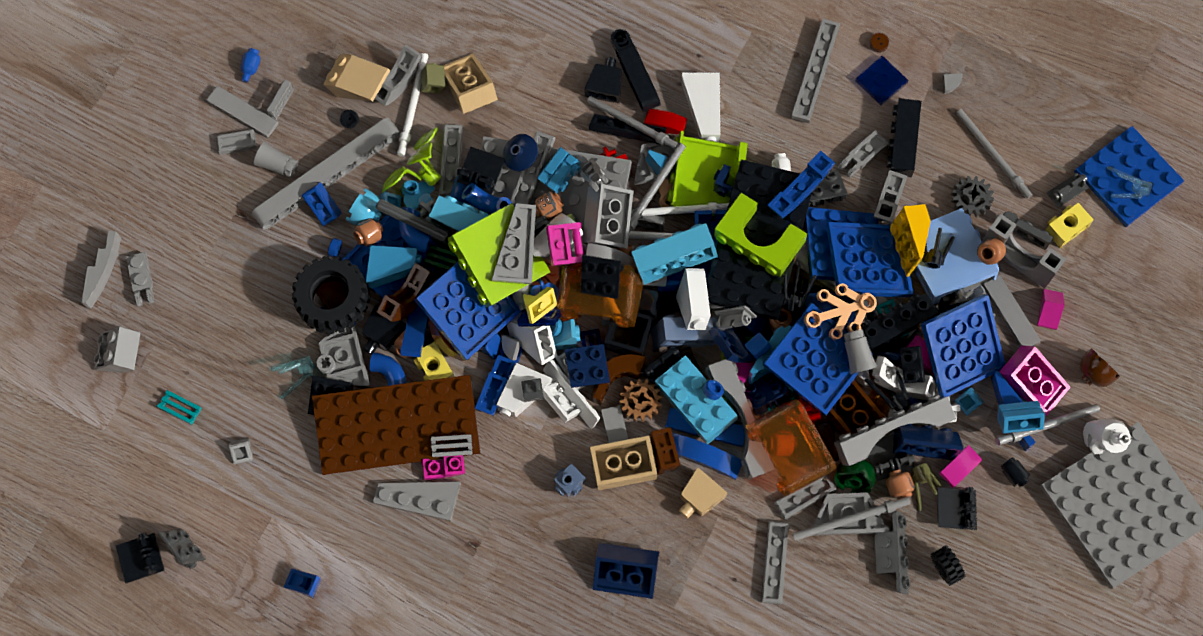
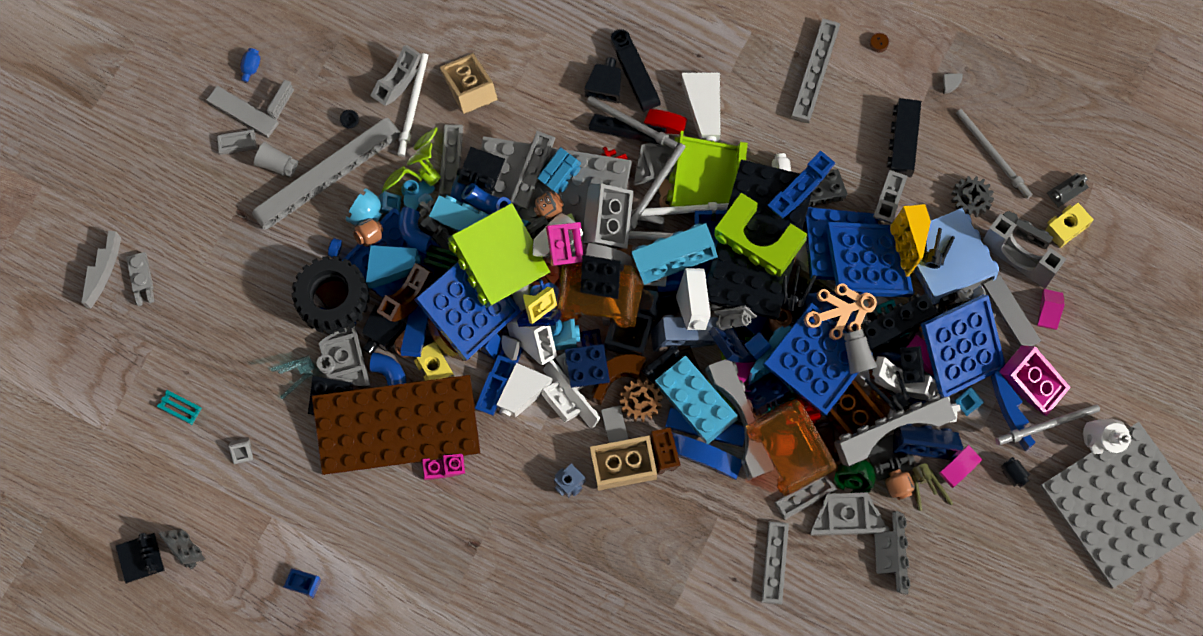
(117, 350): light grey slope -> none
(321, 204): blue slope -> none
(355, 78): tan slope -> none
(411, 220): dark grey axle -> none
(421, 498): light grey wing -> none
(432, 78): olive brick -> none
(454, 445): light grey tile -> none
(516, 253): light grey wing -> none
(524, 157): dark blue dish -> none
(532, 390): dark grey tile -> none
(593, 174): light grey hinge -> none
(625, 570): dark blue slope -> none
(655, 161): dark azure slope -> none
(701, 494): tan torso -> none
(713, 389): blue tile -> none
(721, 177): dark blue bracket -> none
(864, 152): light grey hinge -> none
(881, 80): clear blue tile -> none
(888, 506): light grey bar -> none
(947, 565): black tyre -> none
(957, 508): black hinge -> none
(991, 251): nougat head -> none
(1020, 417): dark azure brick -> none
(1097, 370): reddish brown cylinder -> none
(1137, 158): blue plate -> none
(1140, 186): clear light blue plant -> none

